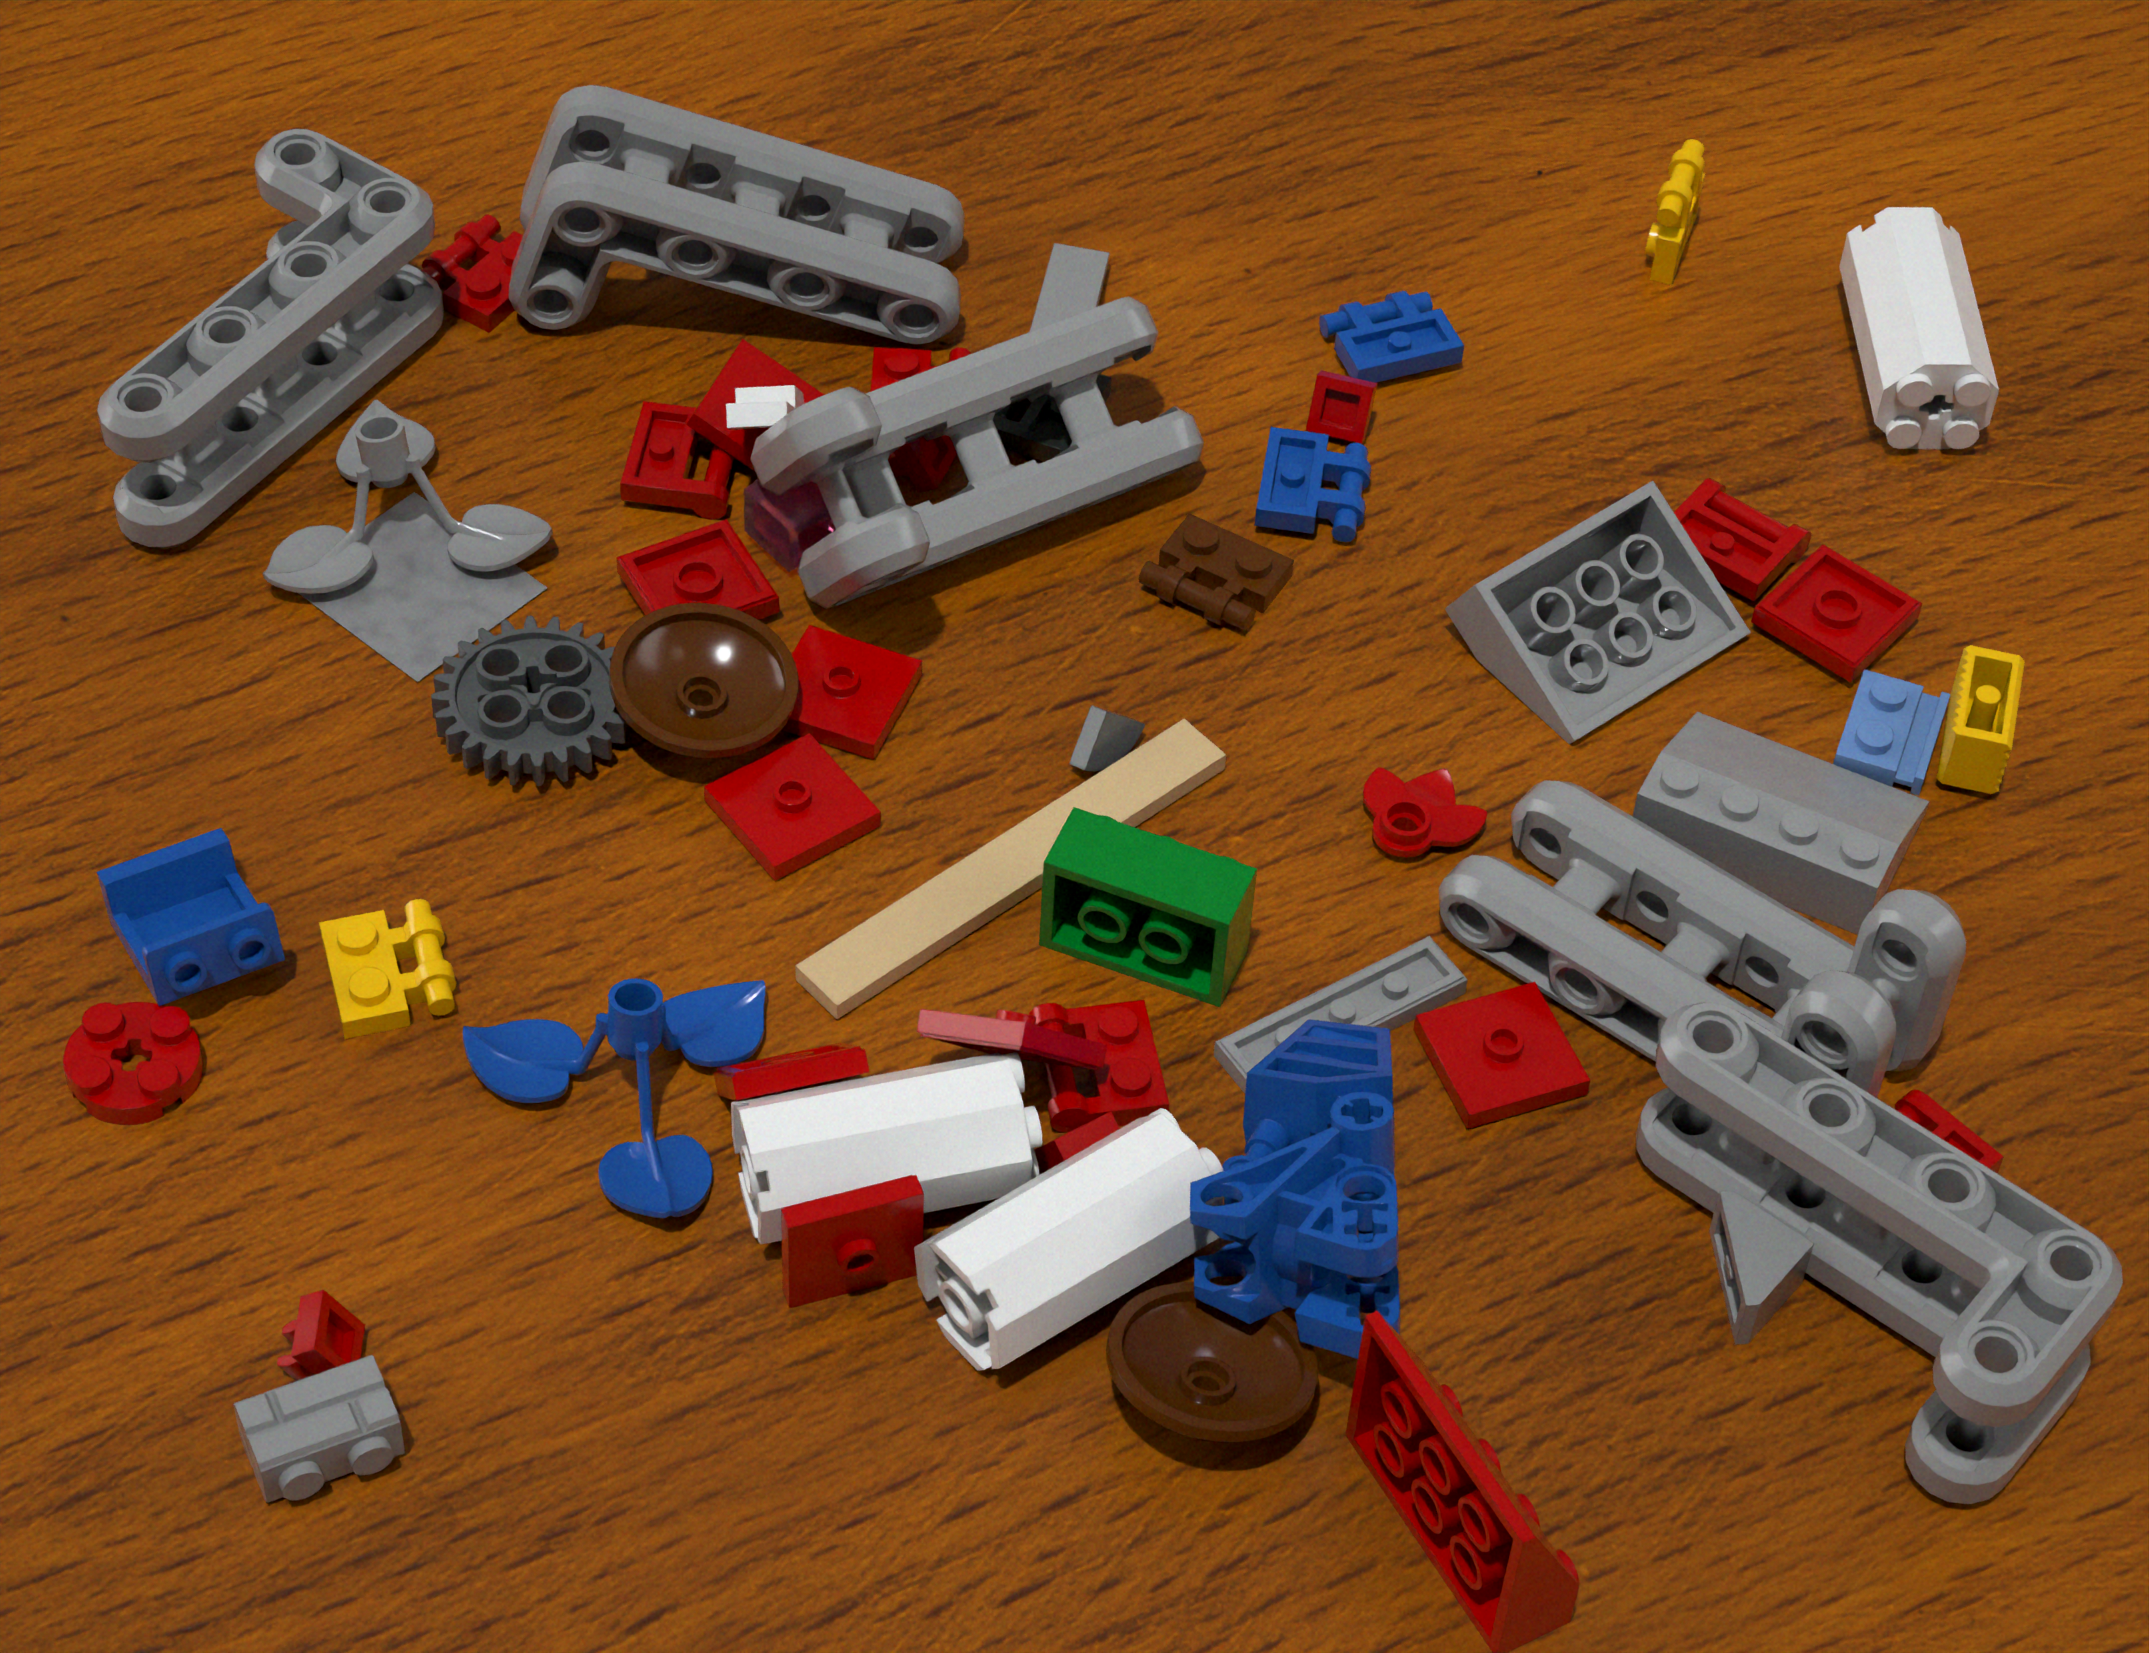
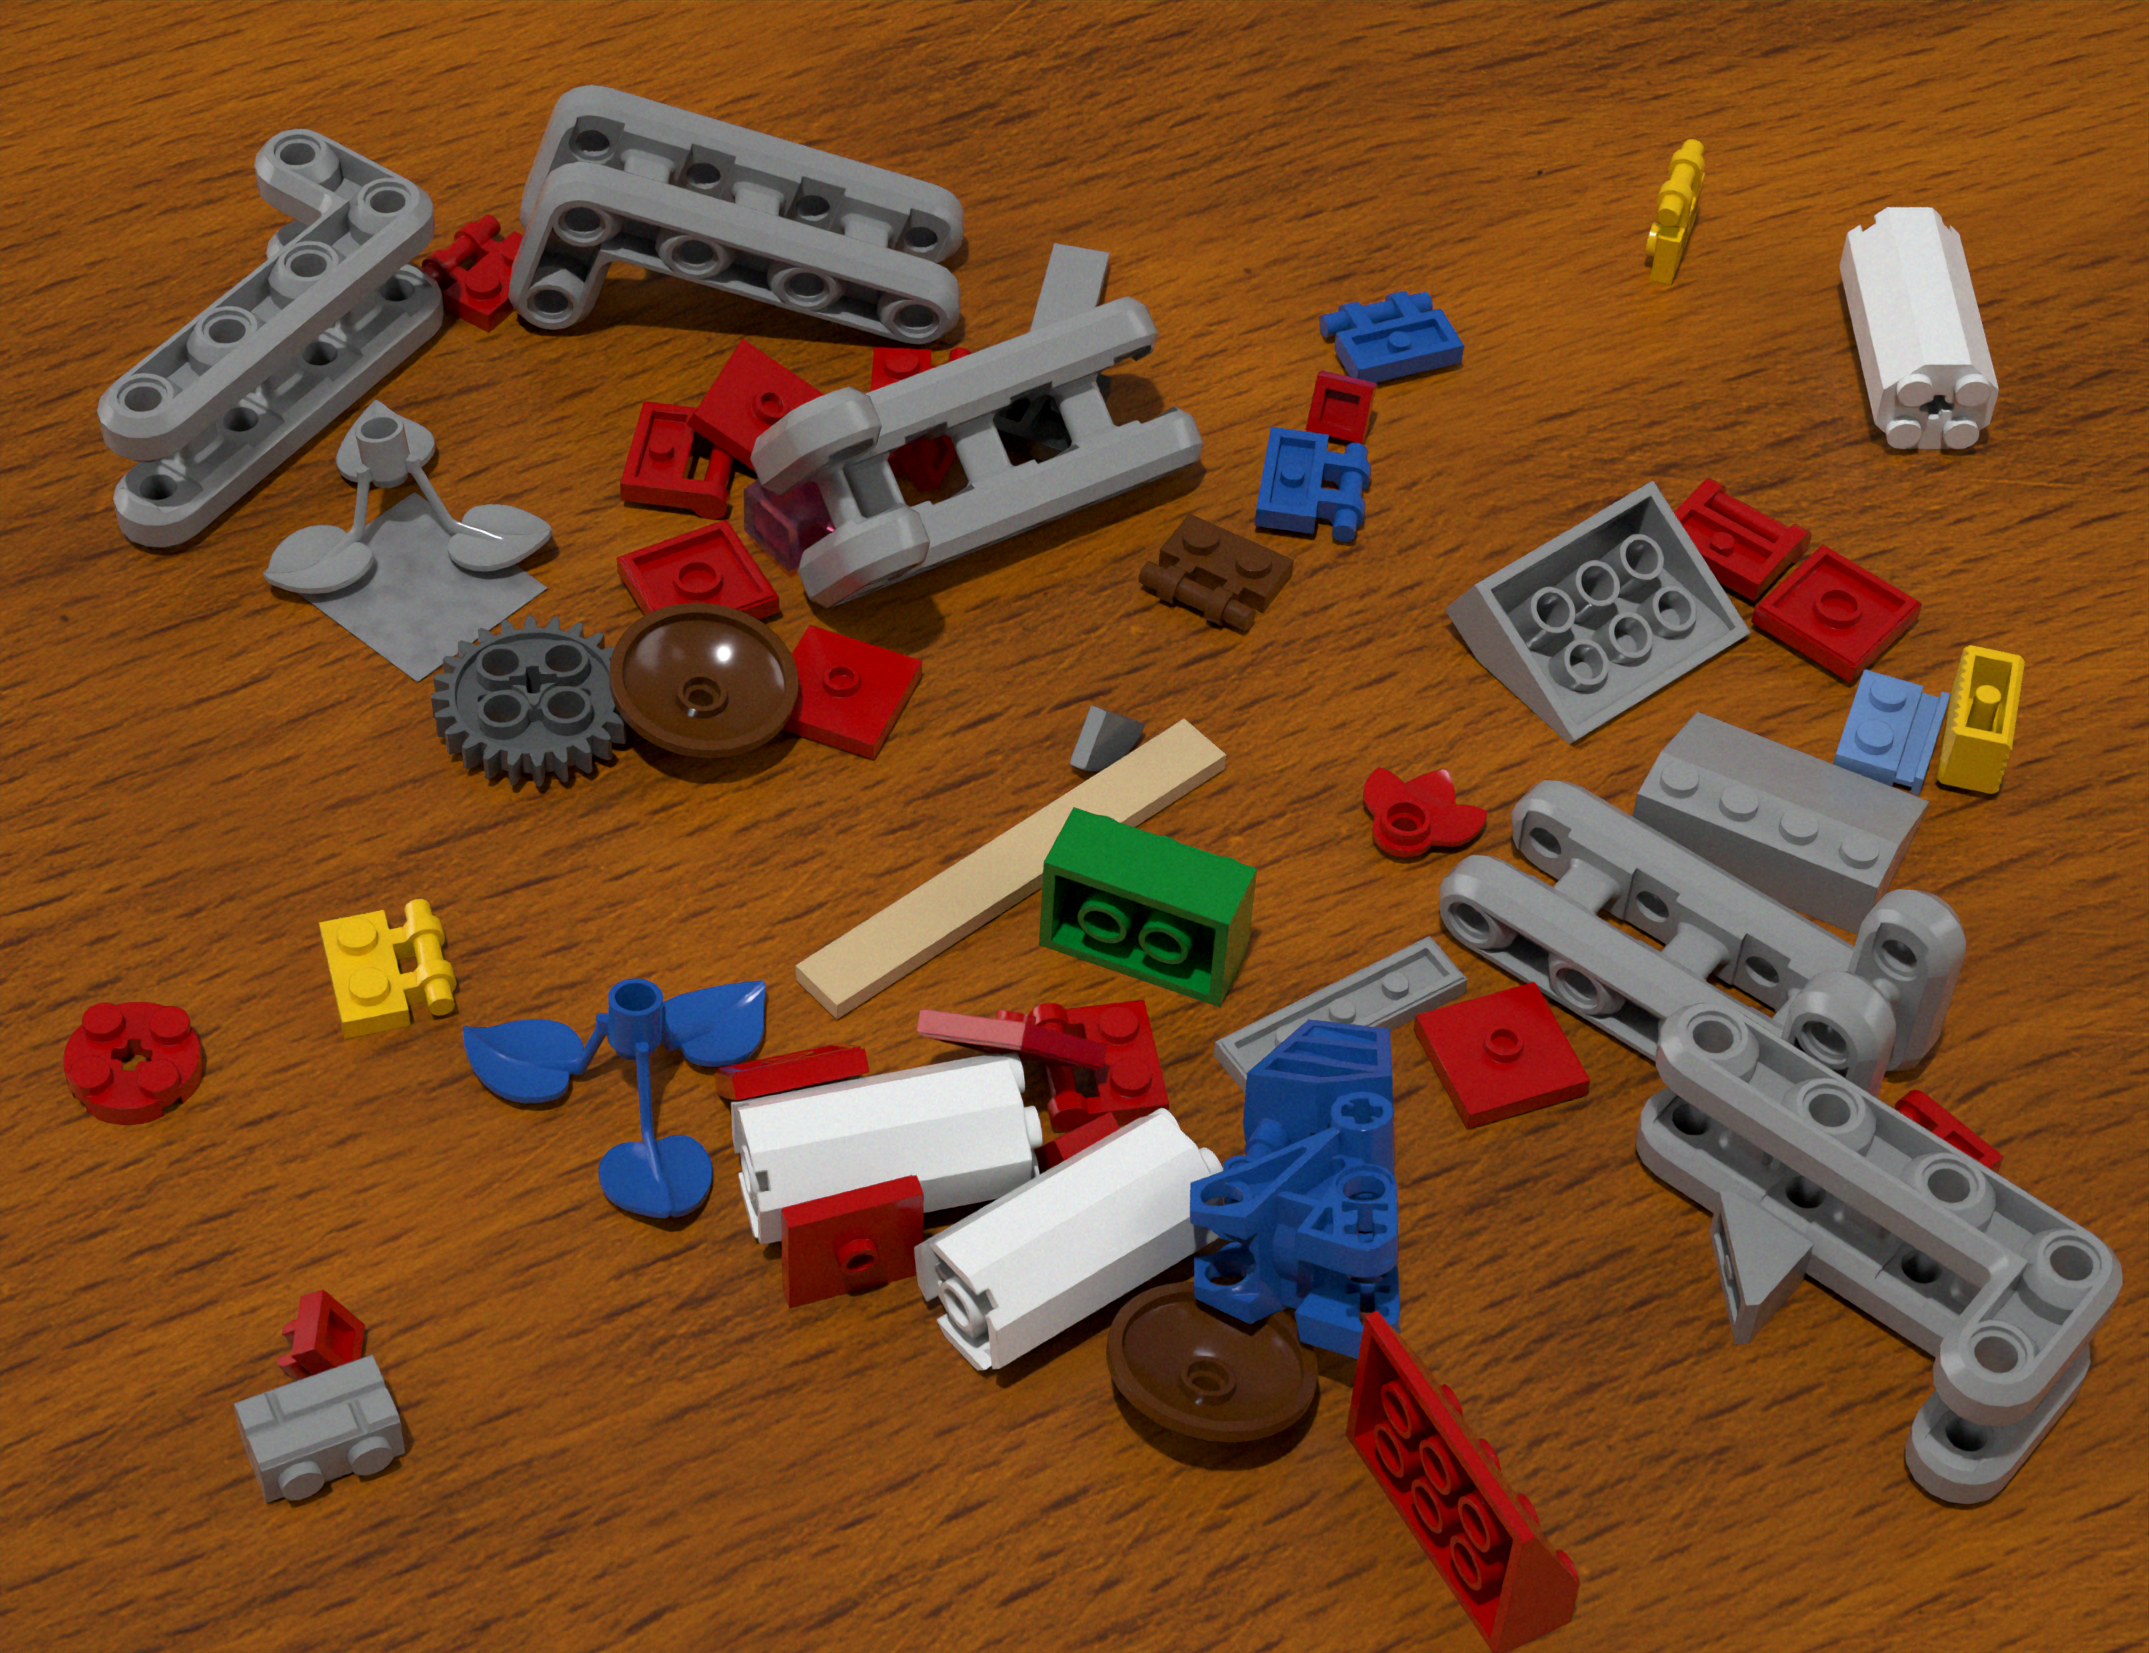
(189, 917): blue panel -> none
(762, 406): white slope -> none
(792, 806): red plate -> none

